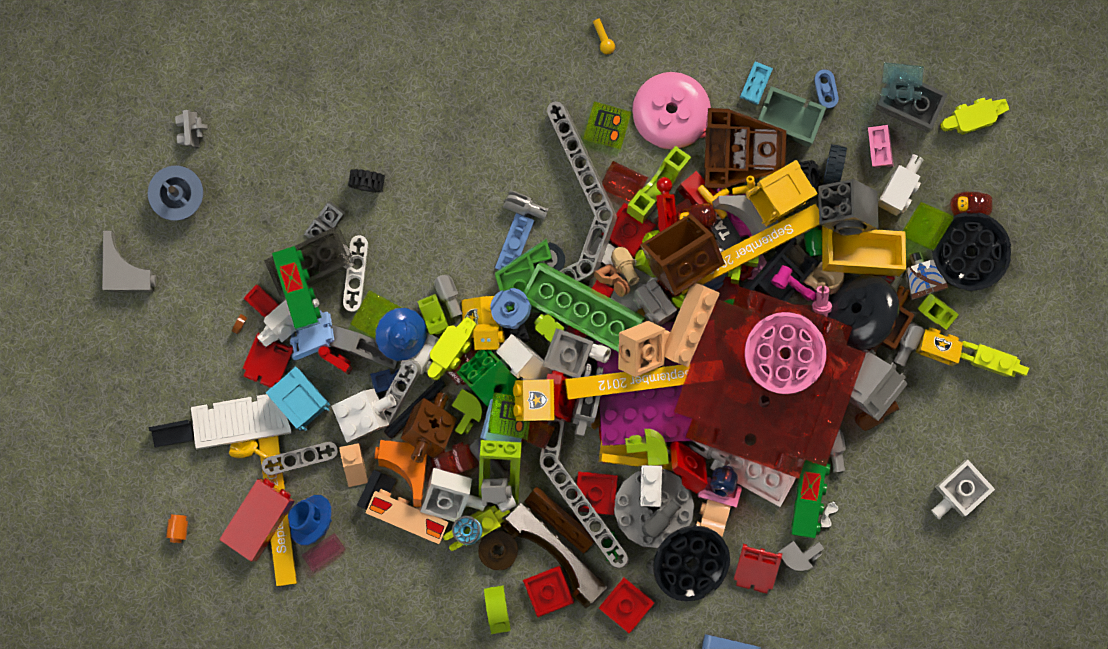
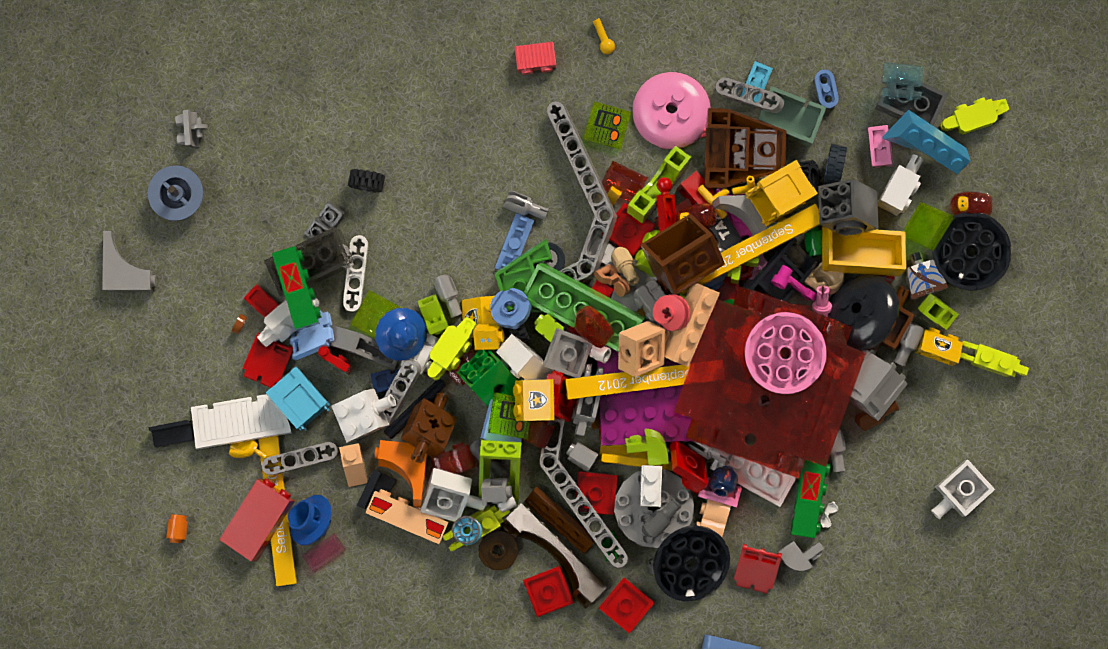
(470, 407): lime brick -> none
(497, 609): lime brick -> none
(535, 57): none -> coral brick
(581, 456): none -> light grey brick
(593, 326): none -> clear red piece
(613, 195): none -> yellow piece
(671, 312): none -> coral piece
(748, 97): none -> light grey beam
(923, 137): none -> dark azure wedge

